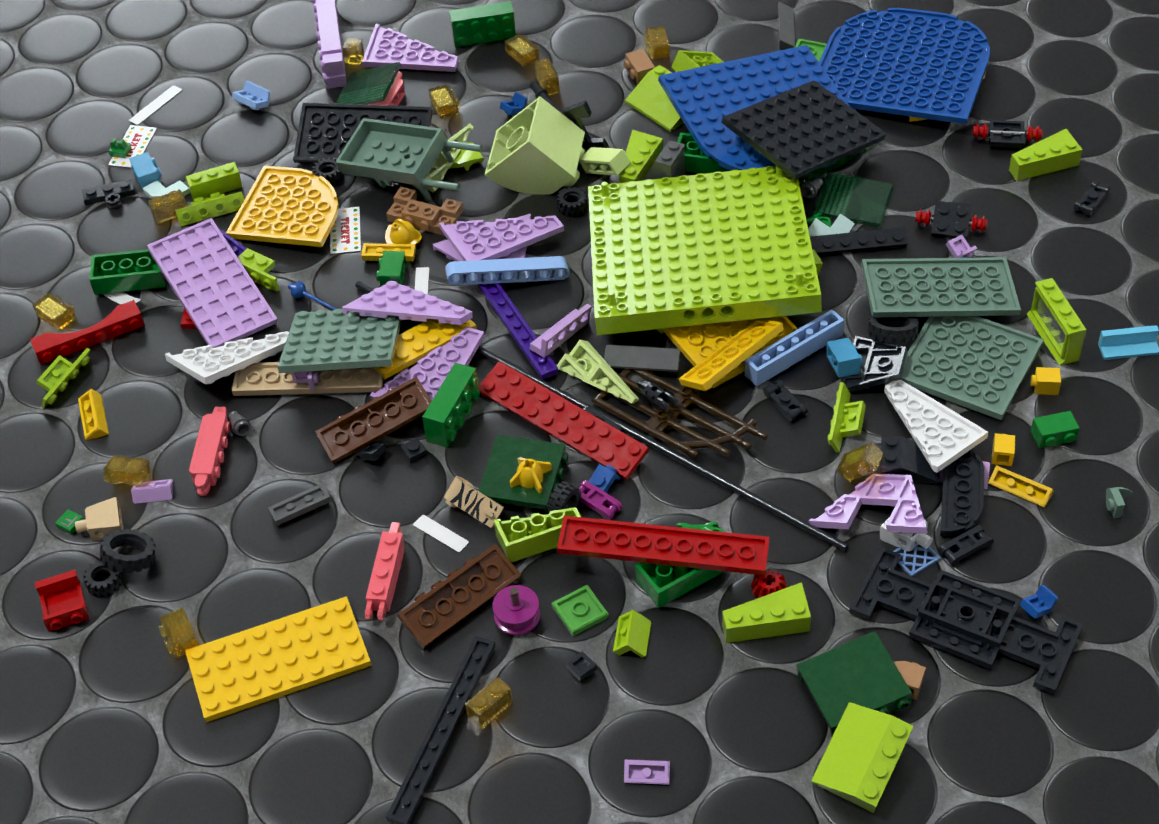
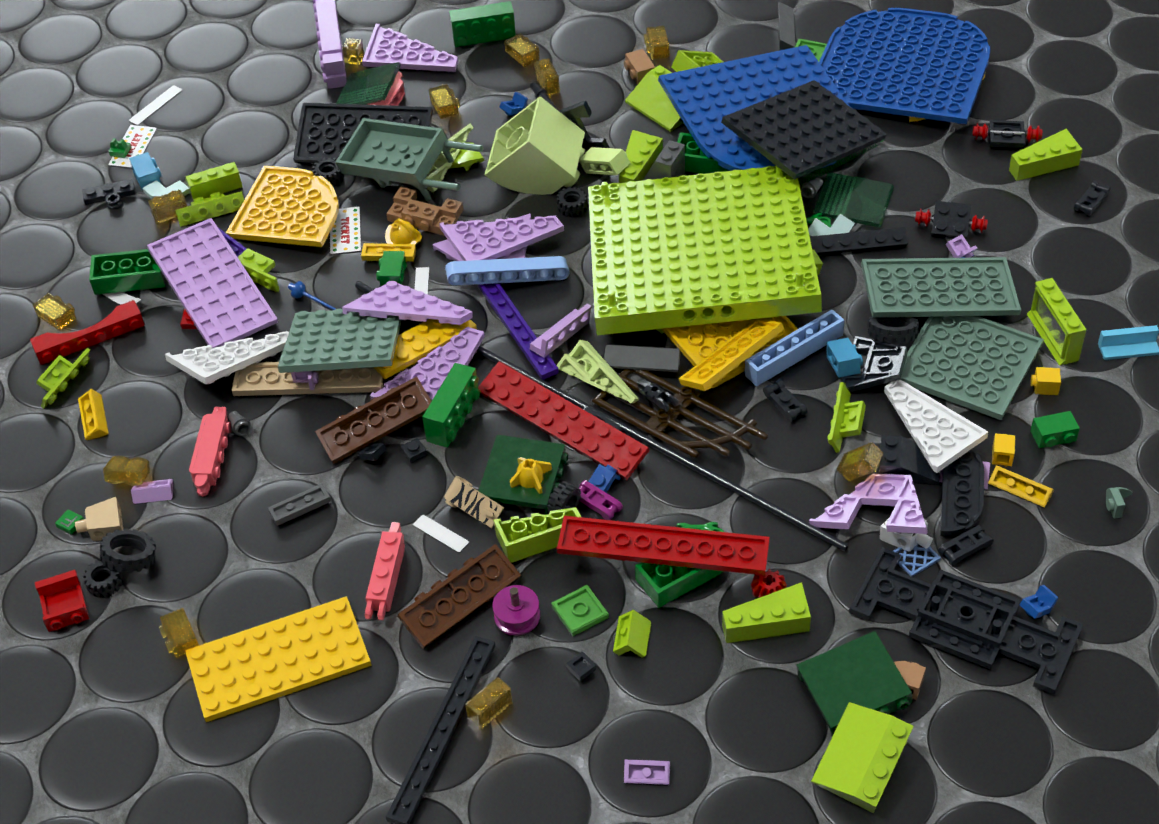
(252, 96): light blue bracket -> none

